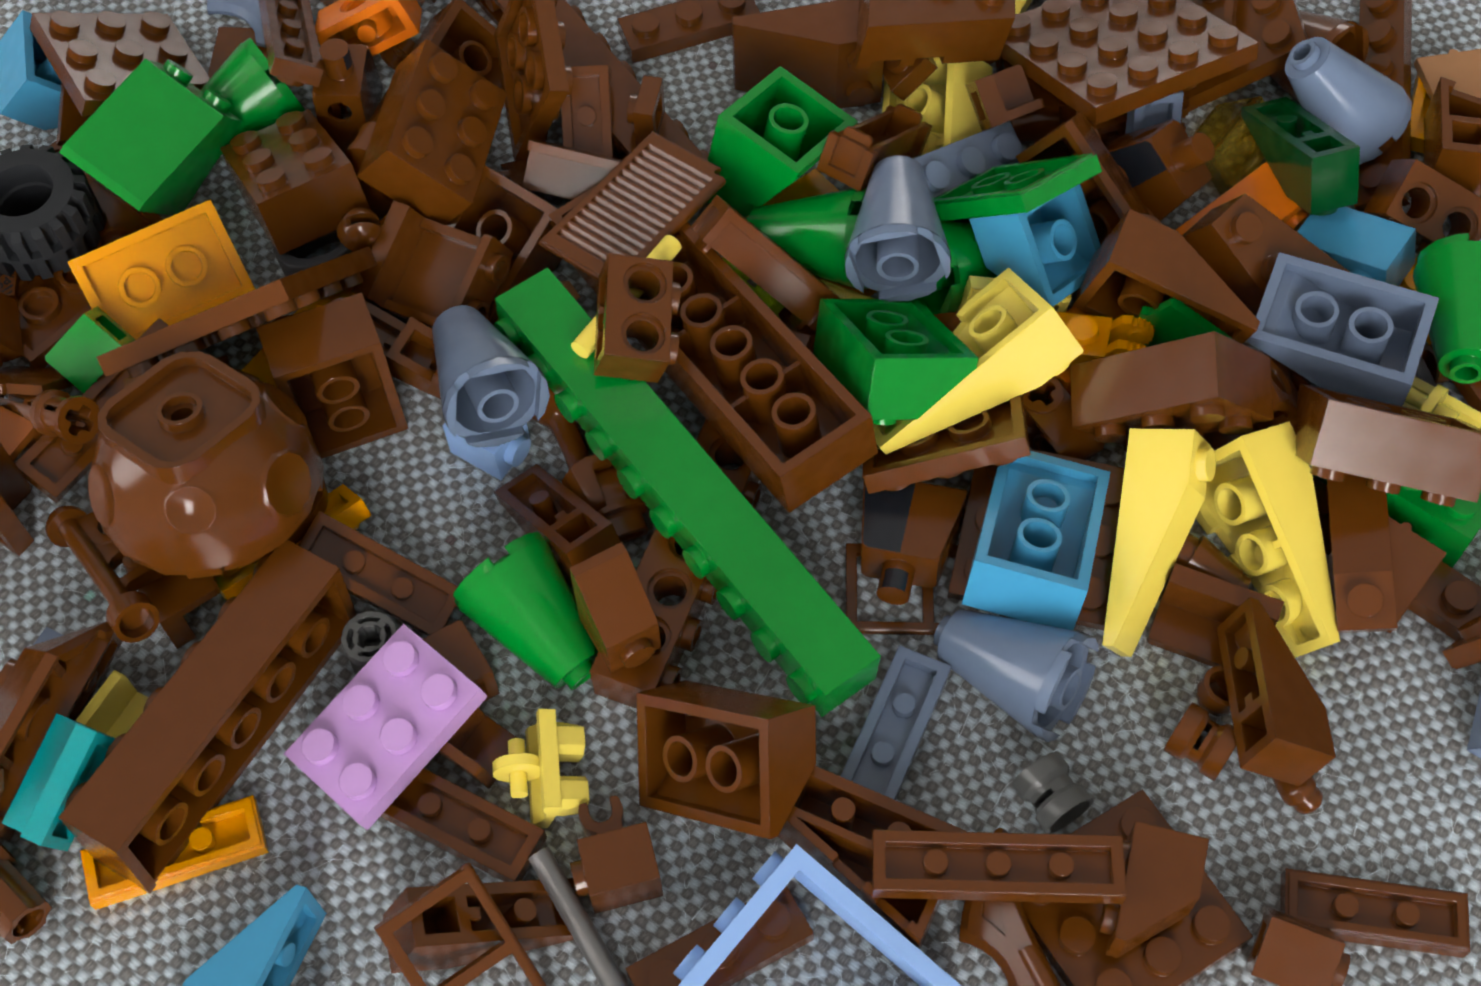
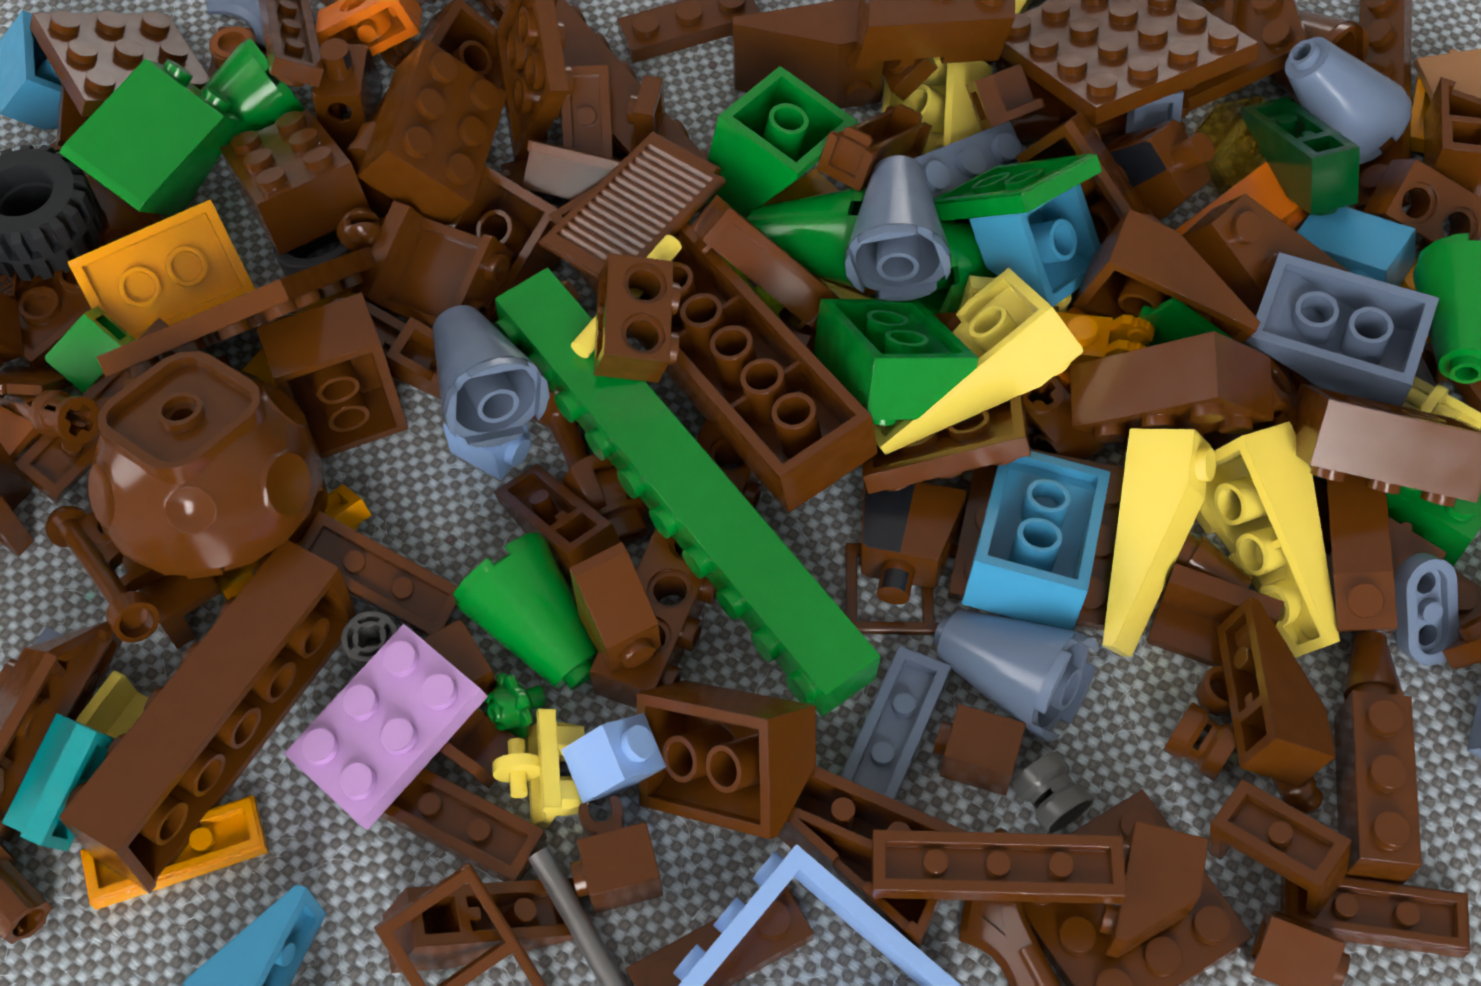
(226, 41): none -> dark orange tile
(512, 705): none -> green plant
(613, 758): none -> light blue brick
(979, 749): none -> reddish brown brick
(1282, 841): none -> reddish brown panel
(1371, 666): none -> reddish brown cone
(1378, 786): none -> reddish brown brick
(1426, 604): none -> sand blue plate

